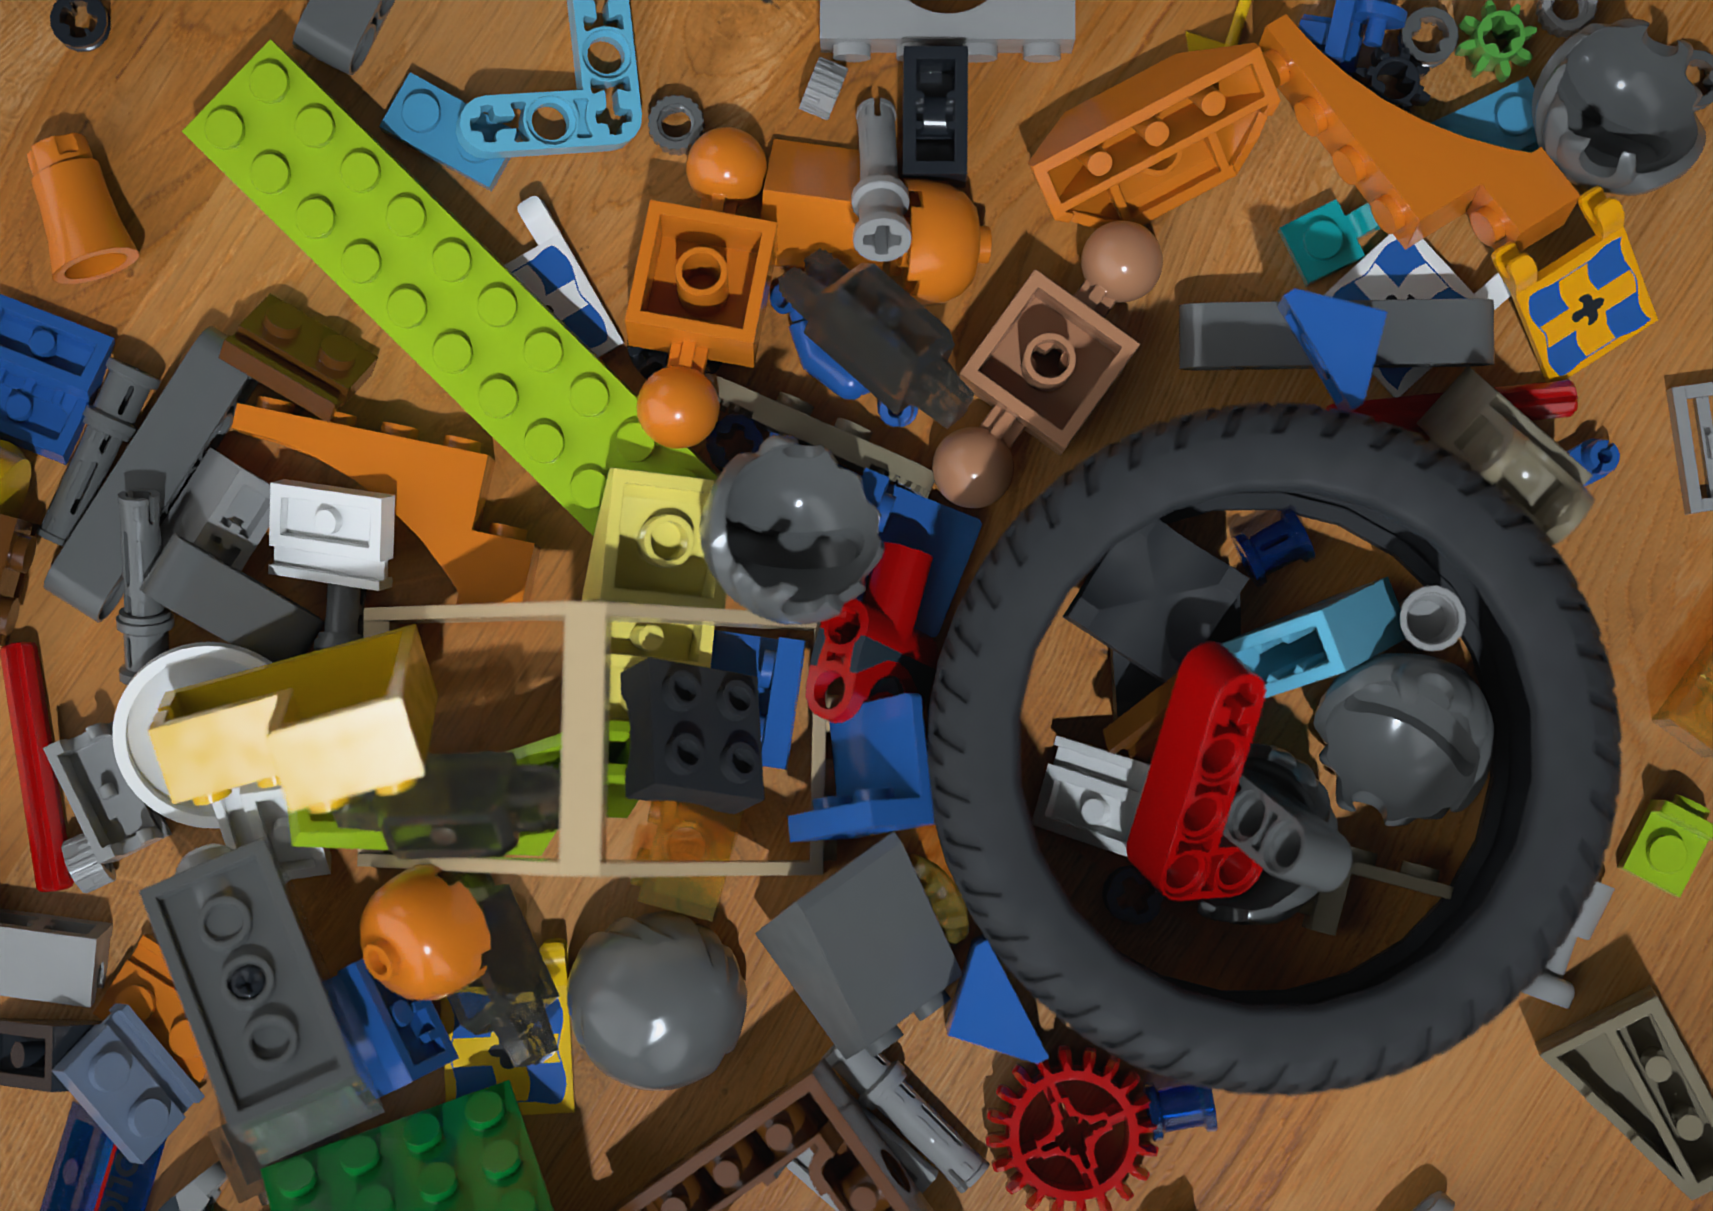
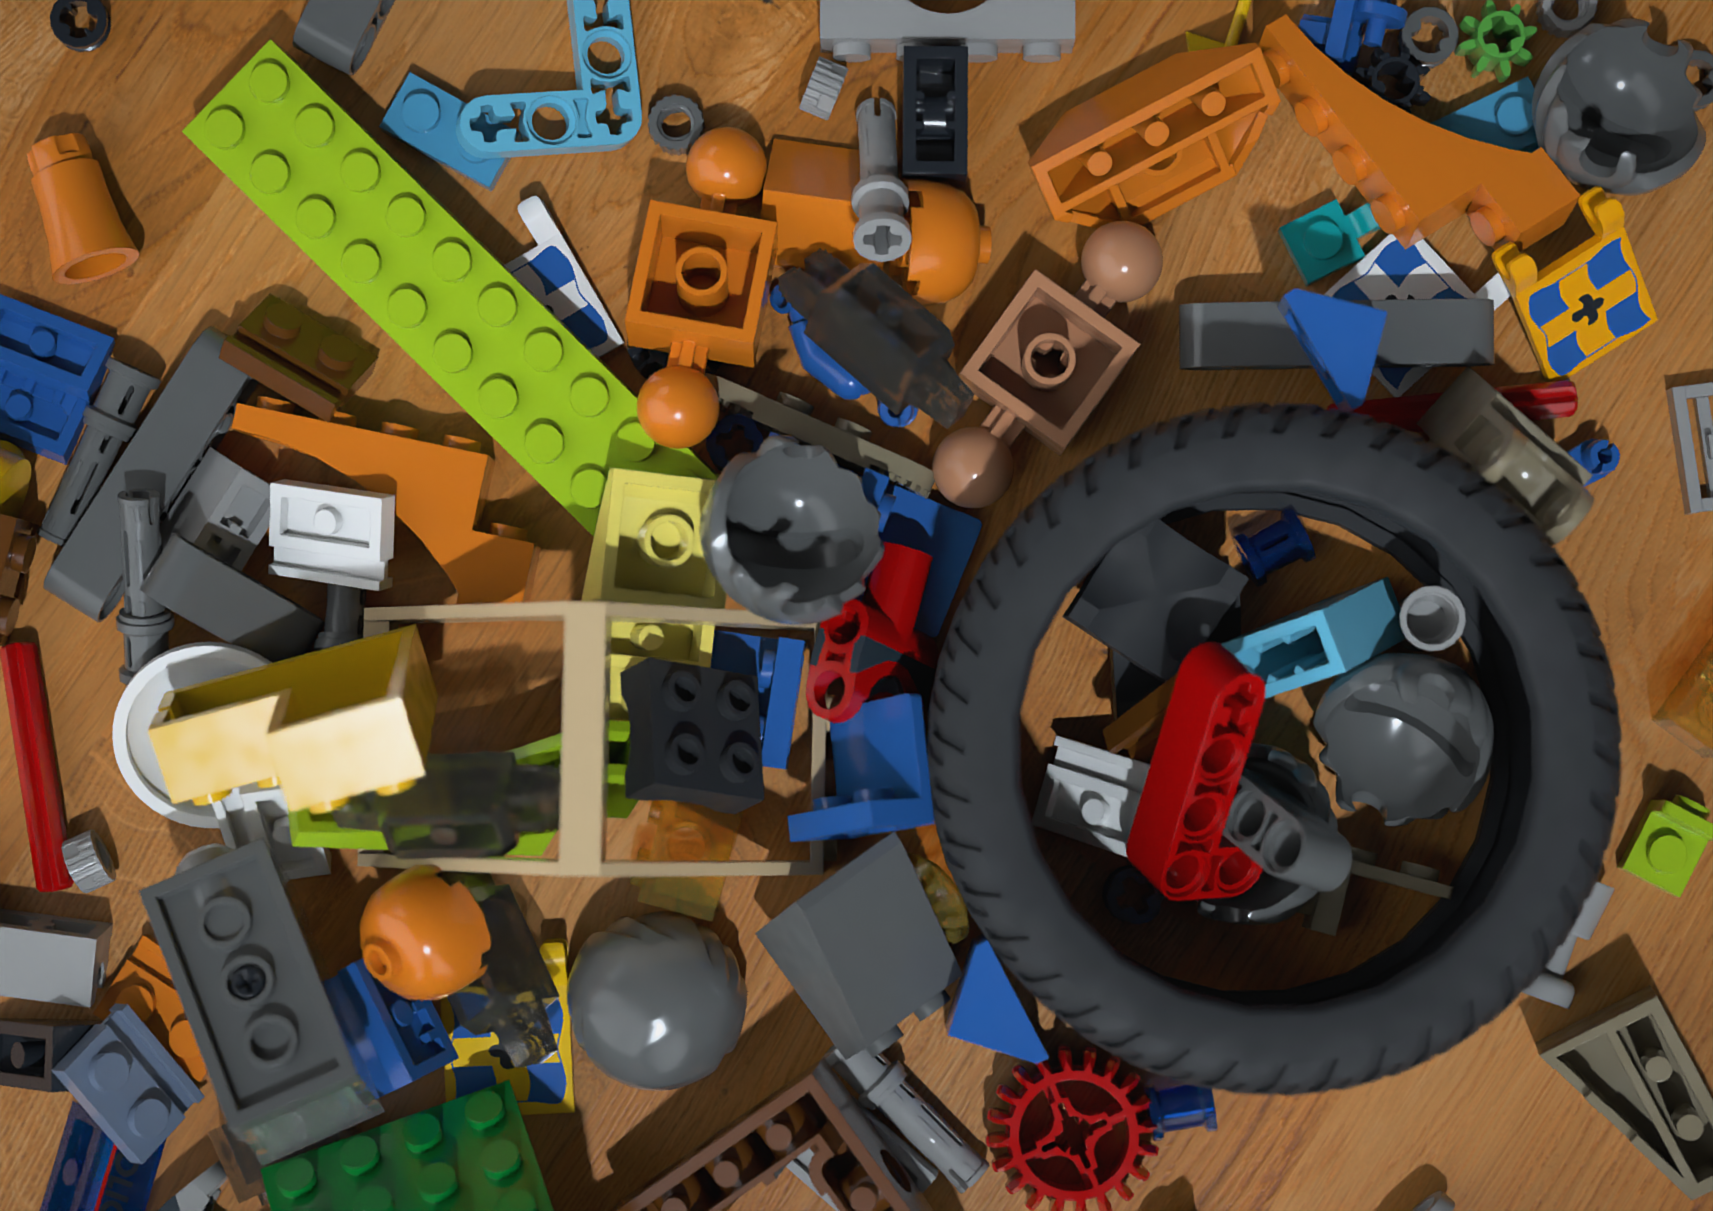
(101, 799): light grey hinge -> none

